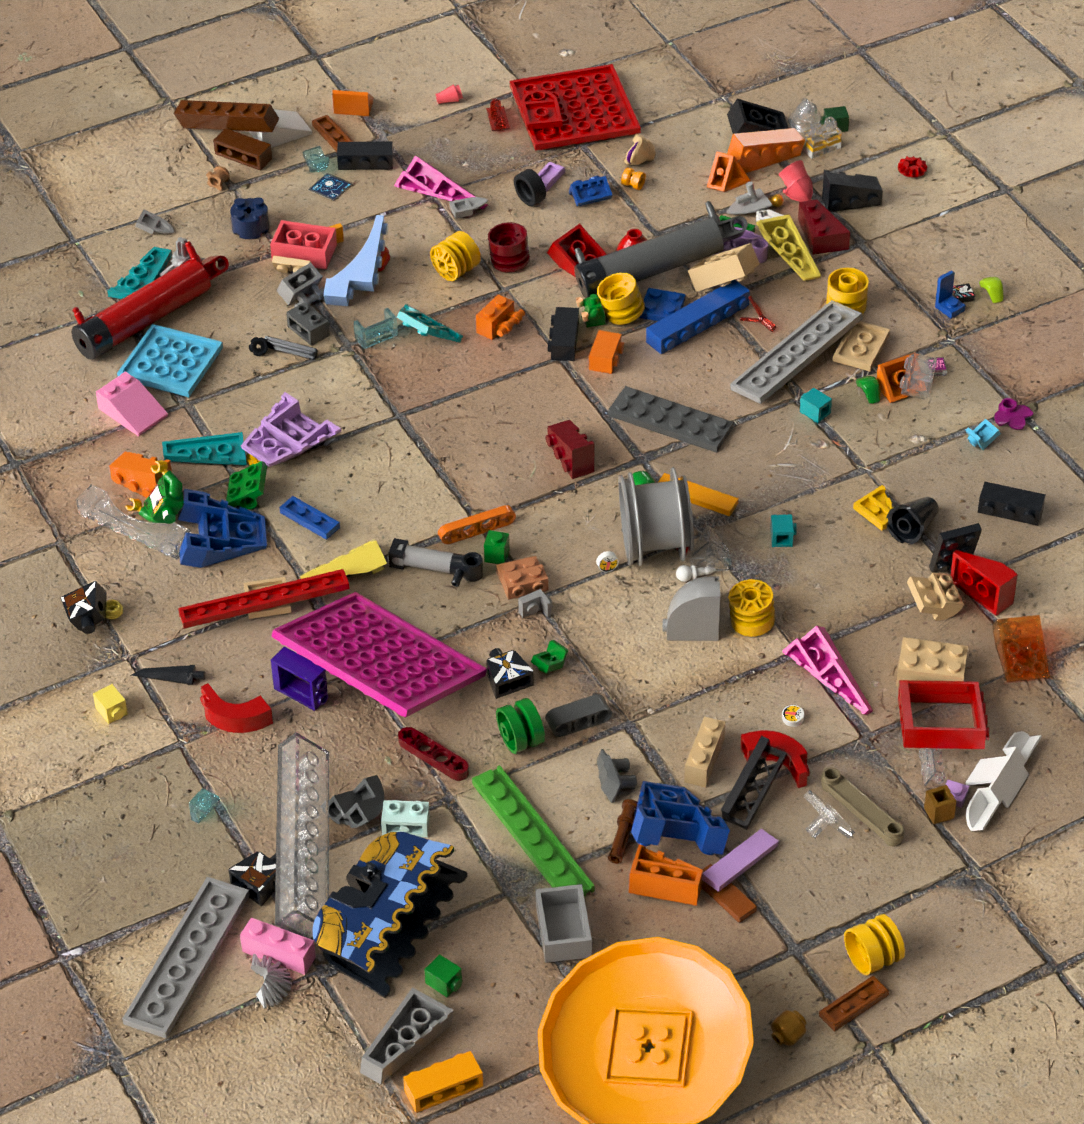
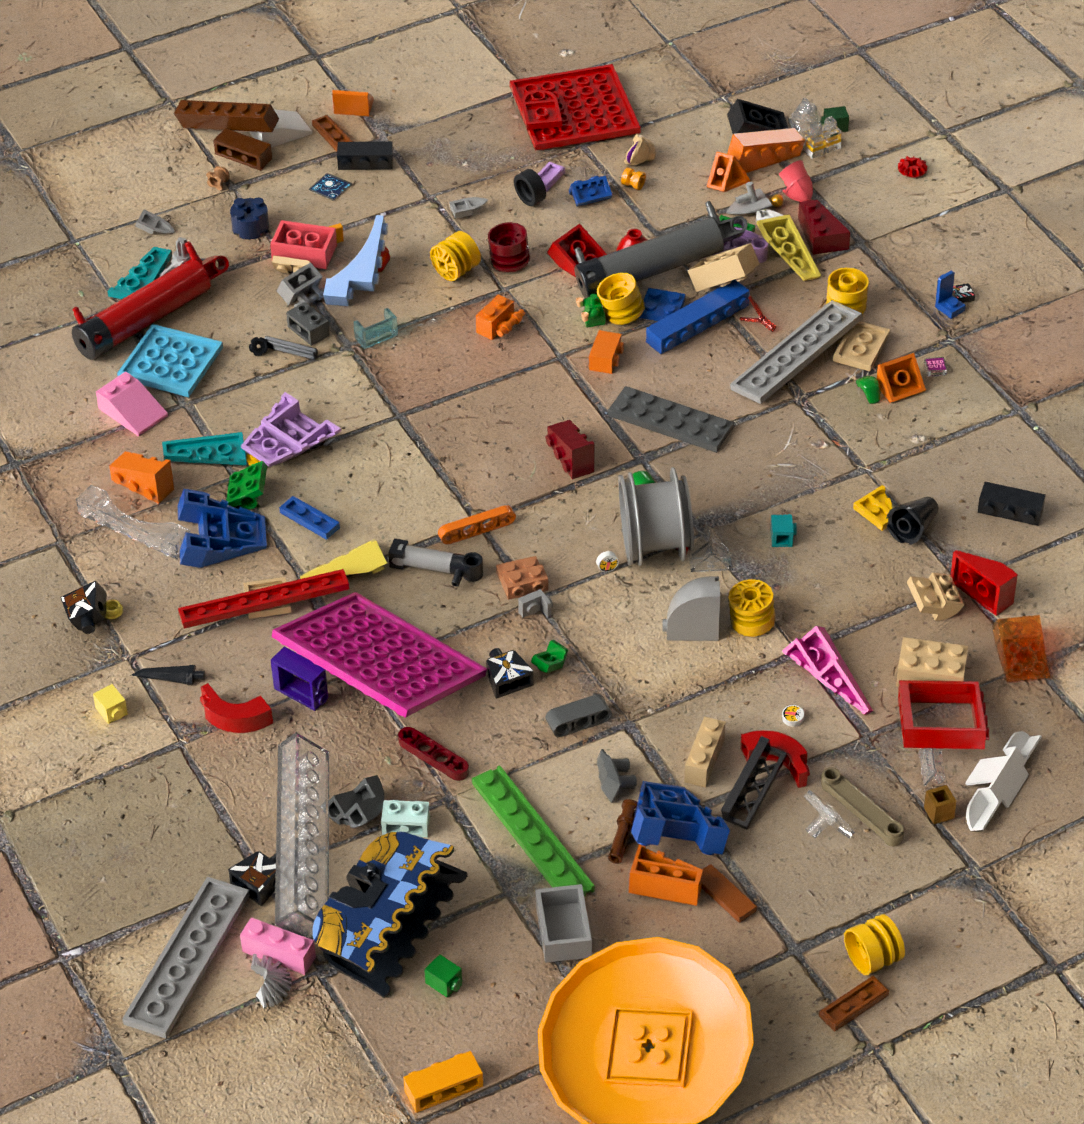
(164, 500): green torso -> none
(202, 804): clear light blue bracket -> none
(316, 159): clear light blue bracket -> none
(406, 1033): light grey wedge -> none
(426, 325): teal wing -> none
(428, 180): dark pink wedge -> none
(450, 94): coral cone -> none
(496, 547): green brick -> none
(497, 116): clear red hinge -> none
(520, 725): green wheel -> none
(564, 334): black brick -> none
(685, 573): white bar -> none
(708, 497): light orange tile -> none
(739, 860): lavender tile -> none
(788, 1027): pearl gold head -> none
(815, 405): teal brick -> none
(850, 192): black wedge -> none
(918, 376): clear brick -> none
(959, 791): lavender plate -> none
(960, 539): black plate -> none
(983, 434): medium azure bracket -> none
(994, 288): lime hair -> none
(1012, 414): magenta plate -> none

